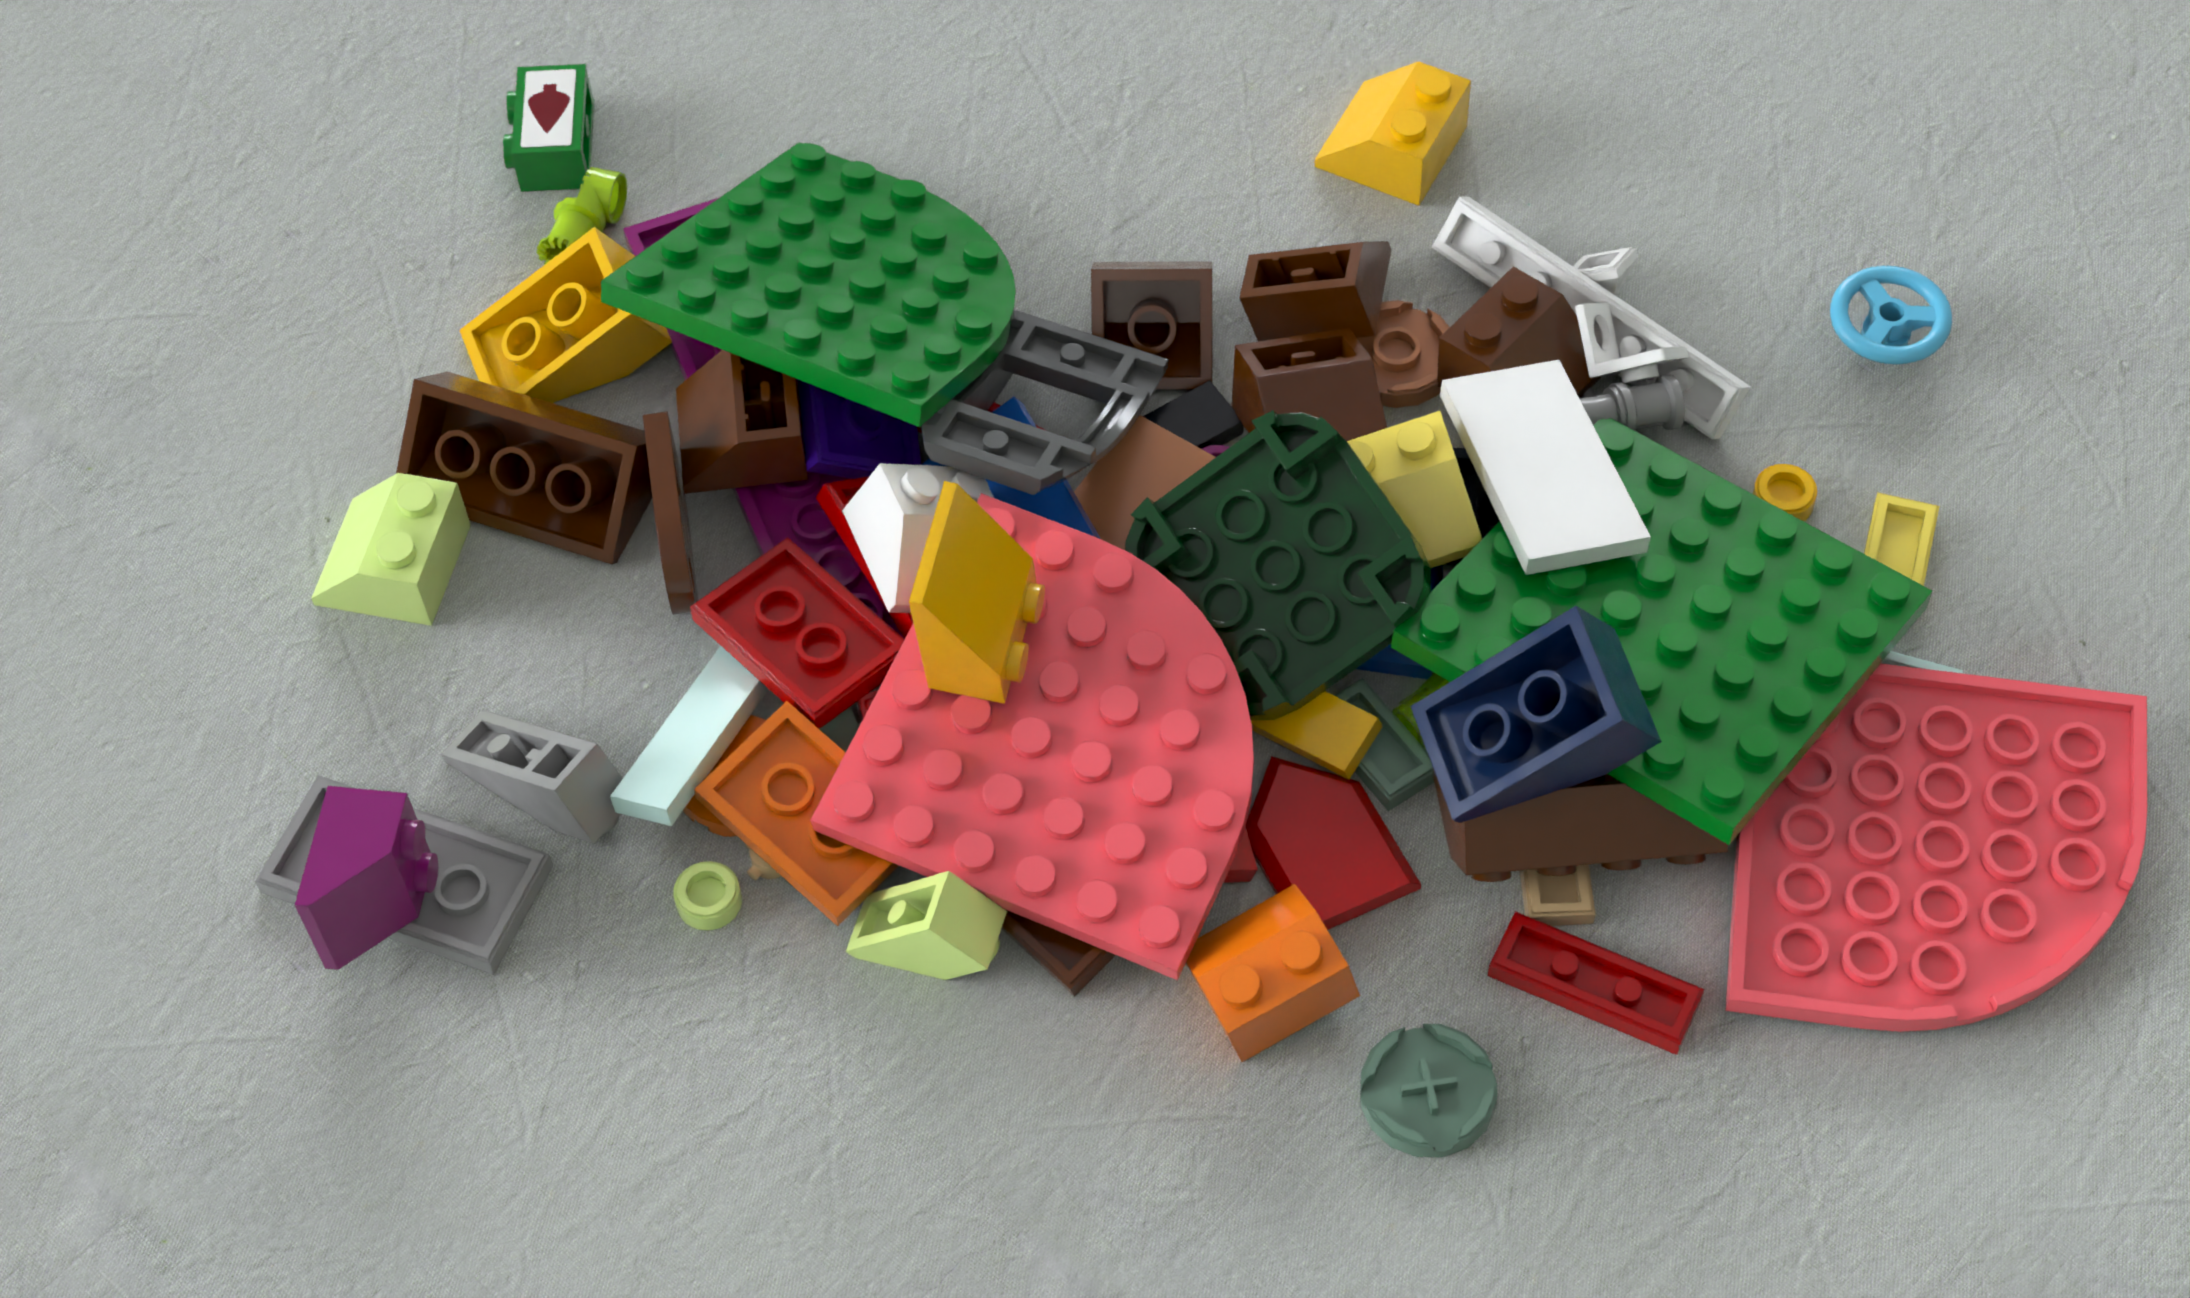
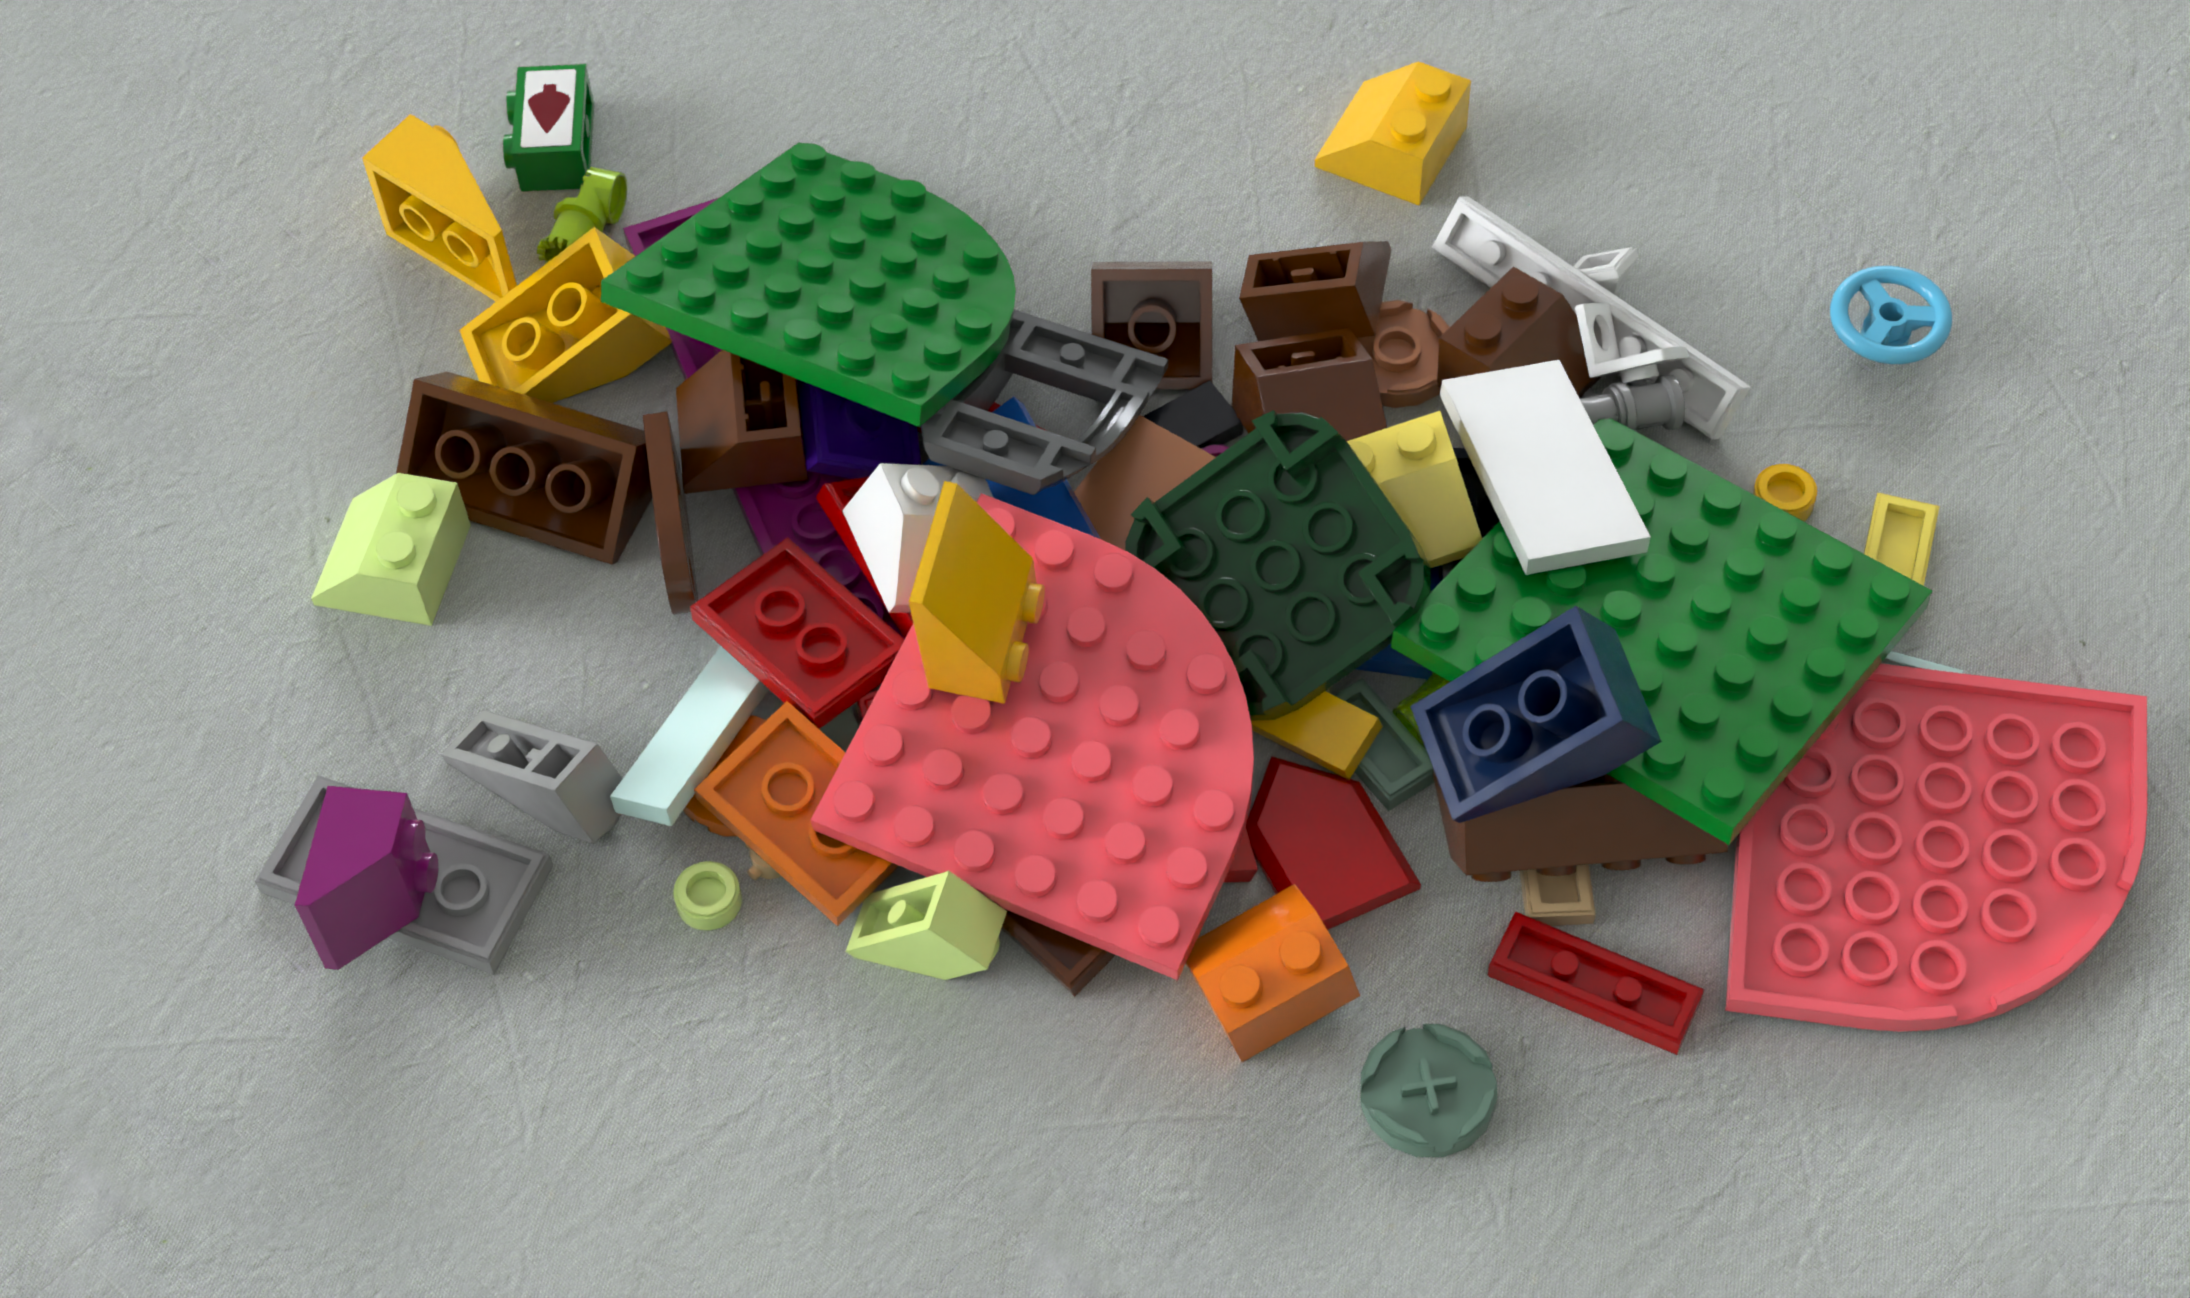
(437, 206): none -> yellow slope

